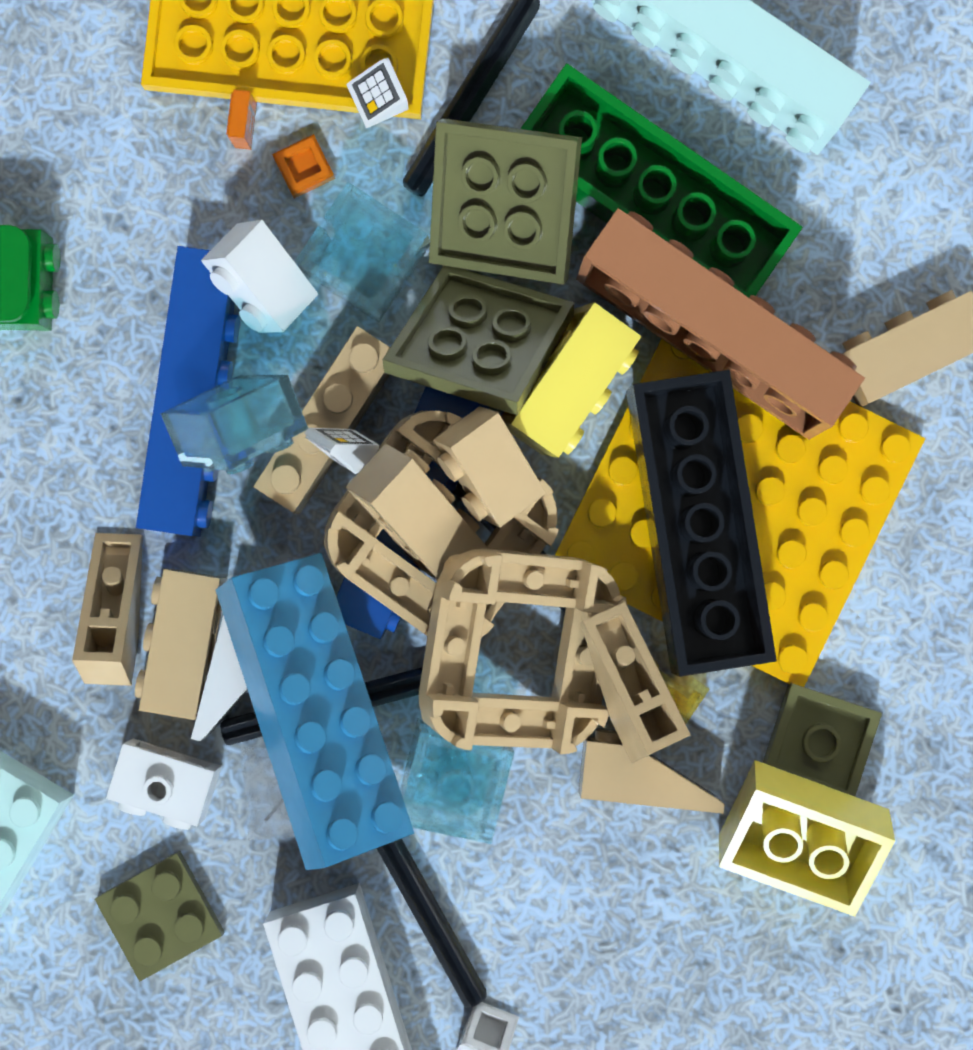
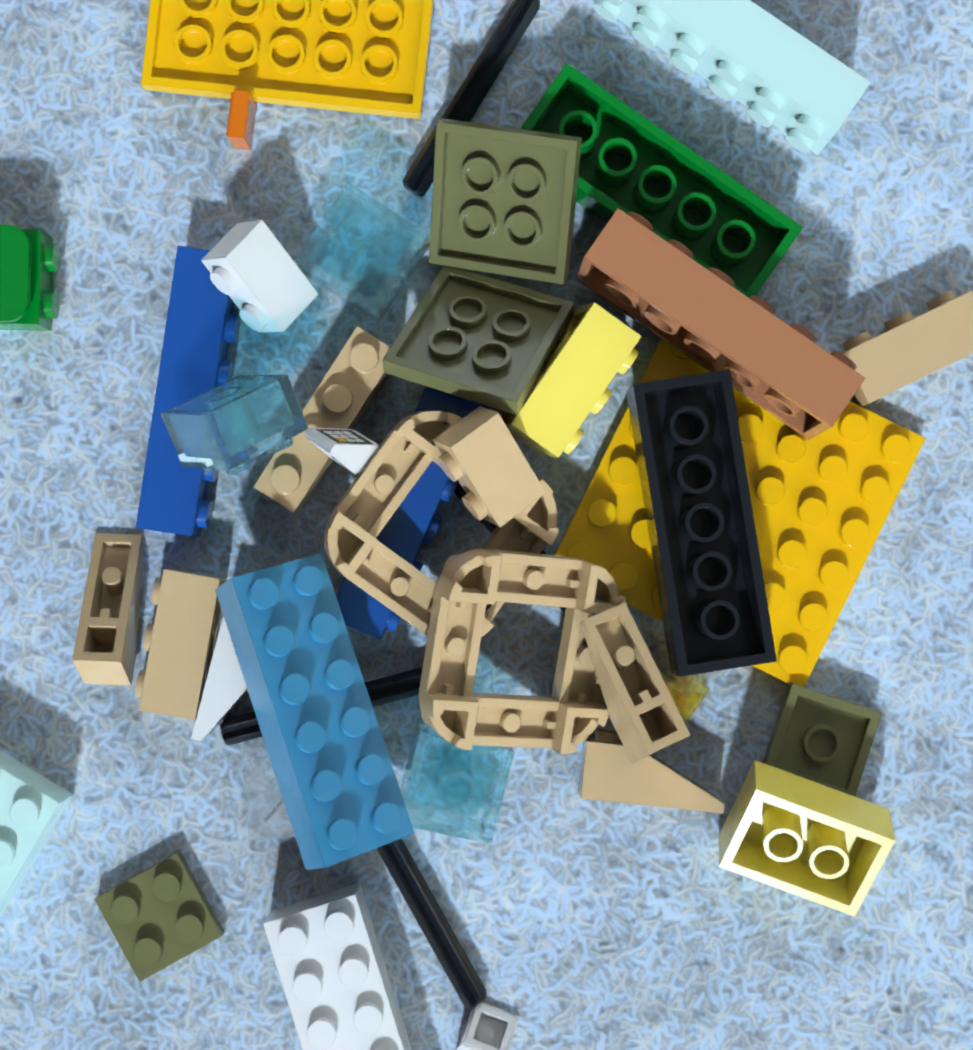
(163, 784): white brick -> none
(303, 166): orange tile -> none
(378, 93): slope -> none
(414, 509): tan brick -> none

